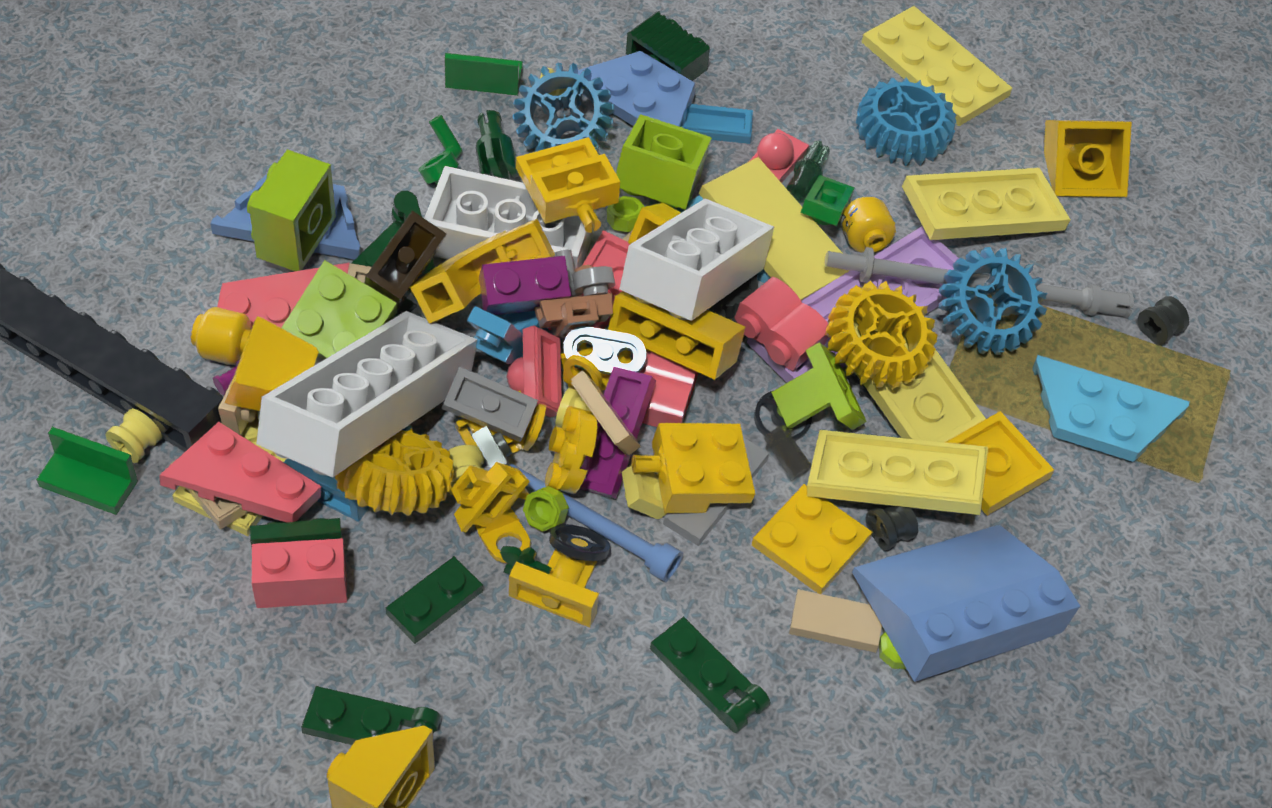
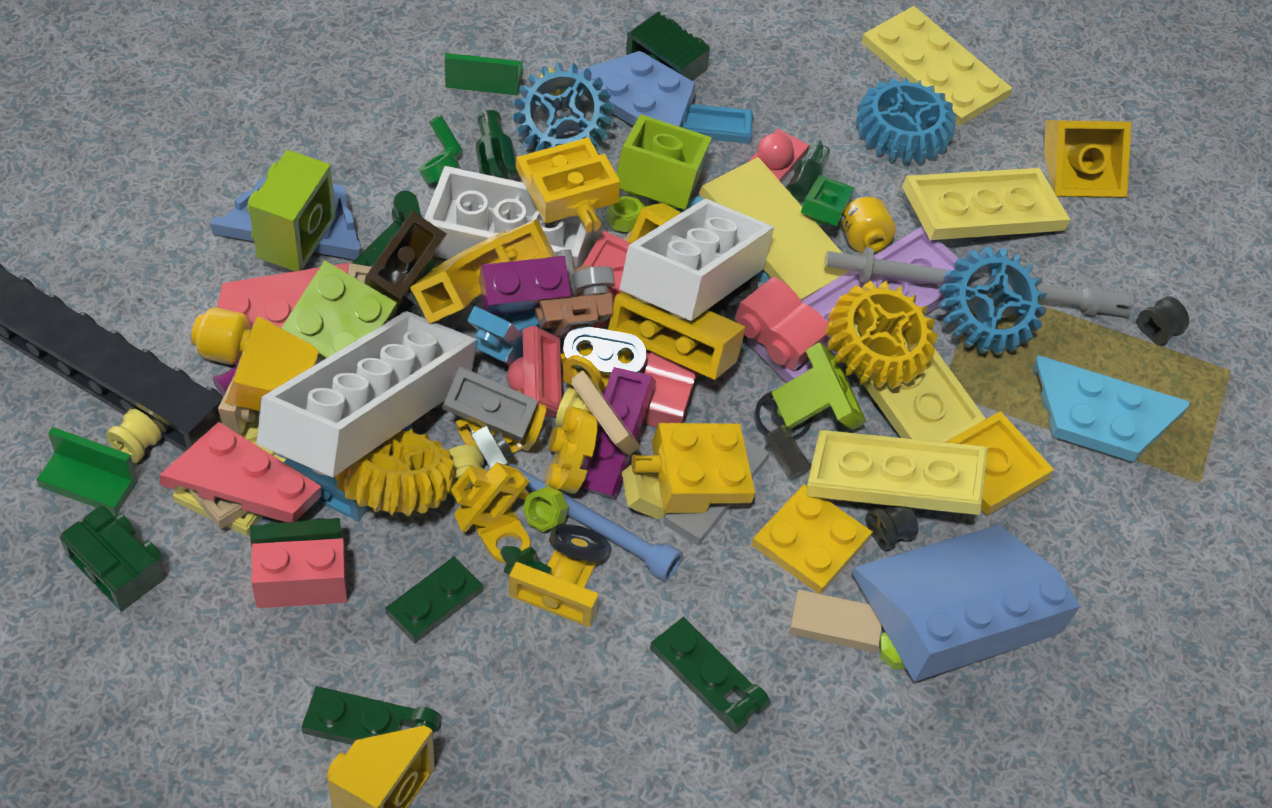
(113, 557): none -> dark green brick

